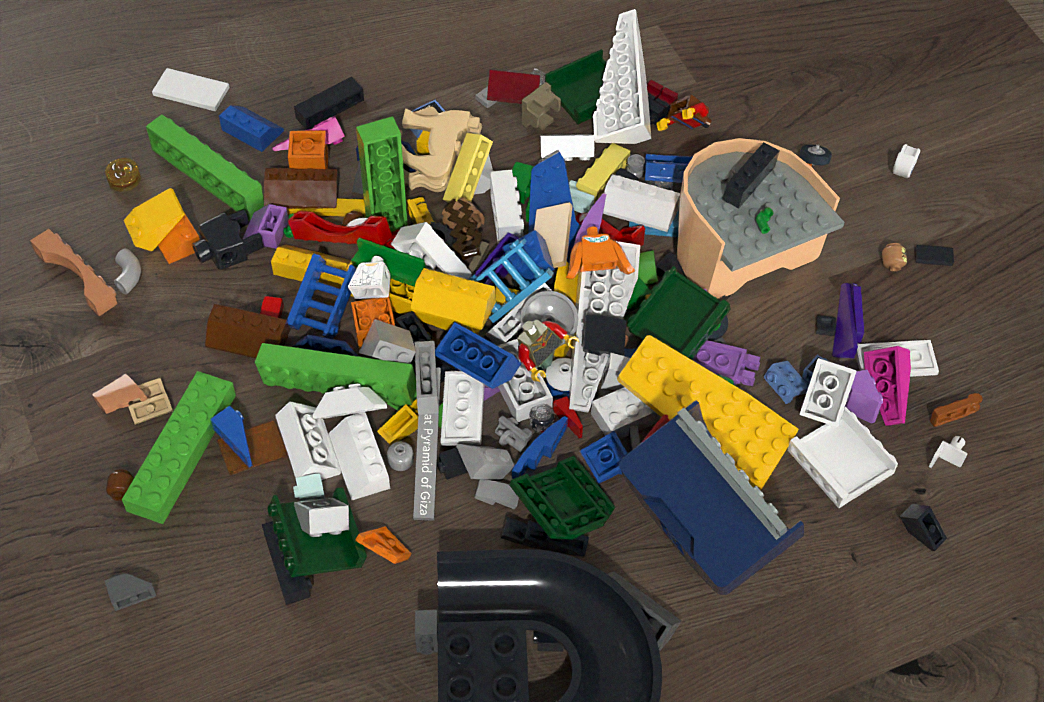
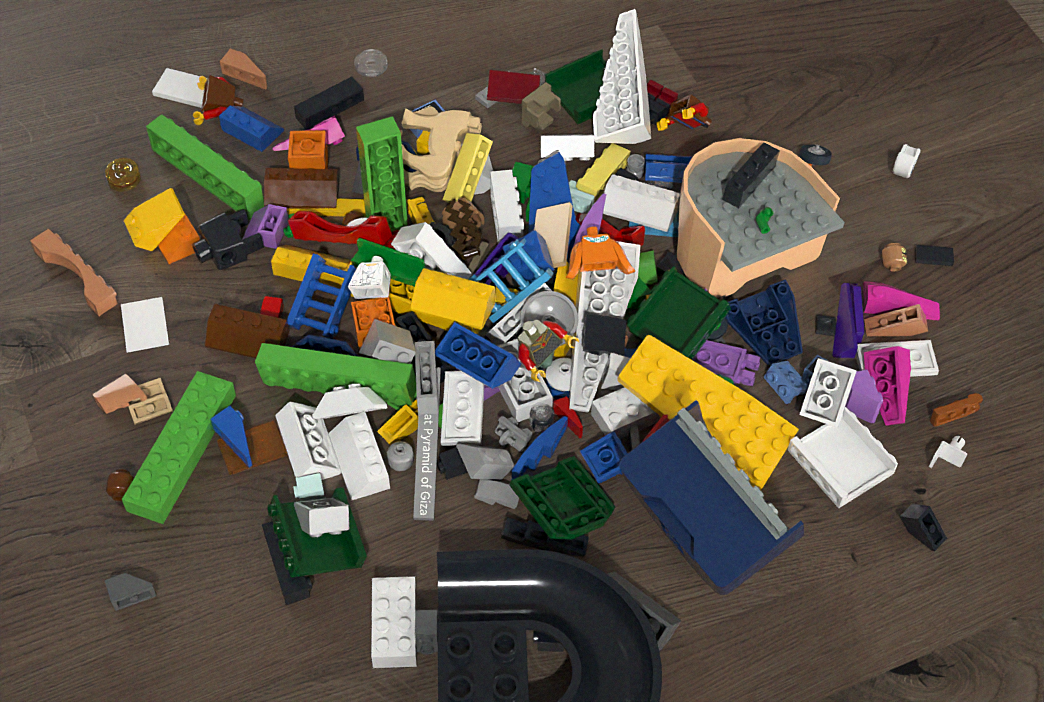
(130, 271): light grey cylinder -> none
(144, 324): none -> white sticker
(217, 97): none -> reddish brown torso
(242, 68): none -> nougat slope
(371, 70): none -> clear tile
(384, 544): orange wing -> none
(393, 622): none -> white brick
(768, 323): none -> dark blue wedge
(883, 298): none -> dark pink wedge
(901, 322): none -> nougat slope

